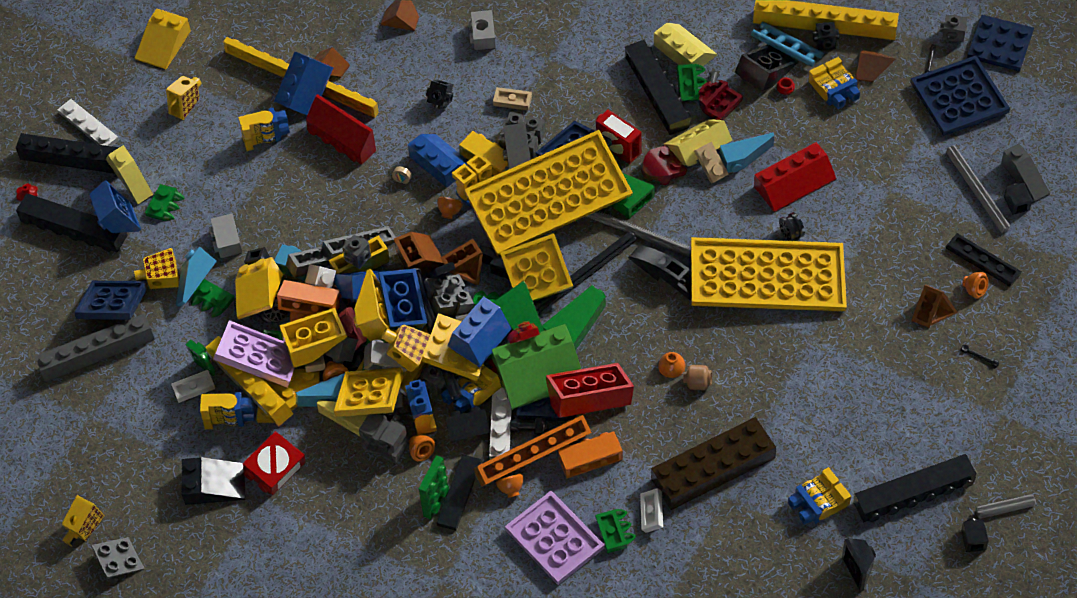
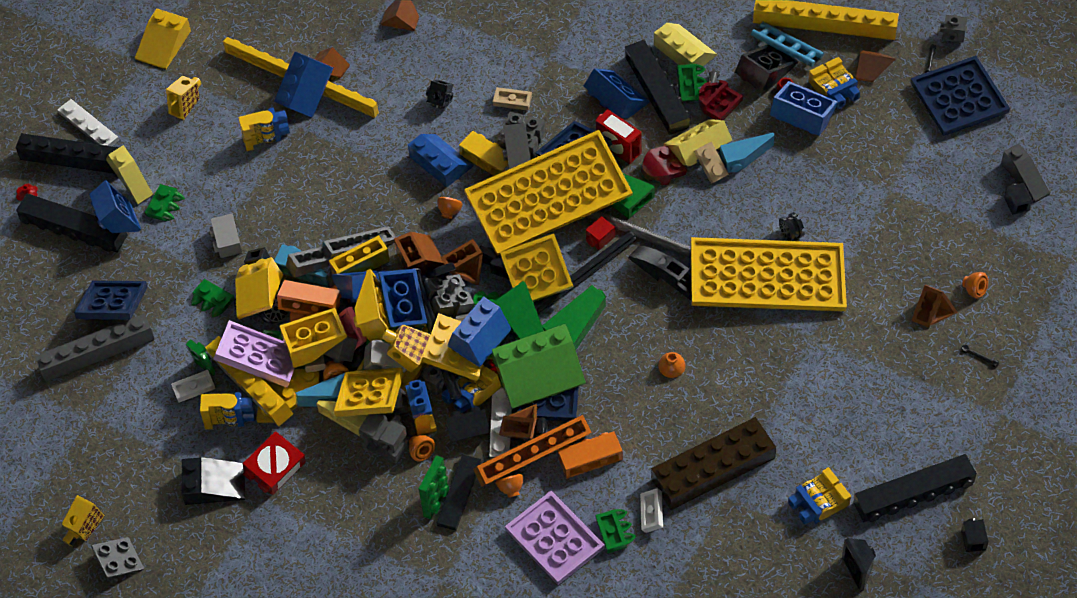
(159, 270): yellow torso -> none
(193, 271): dark azure slope -> none
(320, 276): white brick -> none
(340, 130): red slope -> none
(356, 251): dark grey brick -> none
(401, 175): tan tile -> none
(467, 175): yellow hips -> none
(483, 30): light grey brick -> none
(520, 424): none -> dark orange slope
(525, 331): red plate -> none
(589, 390): red slope -> none
(600, 233): none -> red brick
(614, 93): none -> blue slope
(698, 377): medium nougat head -> none
(794, 177): red slope -> none
(803, 108): none -> blue slope
(825, 36): black brick -> none
(978, 189): light grey axle -> none
(983, 259): black tile -> none
(1000, 42): dark blue plate -> none
(1005, 506): light grey axle -> none

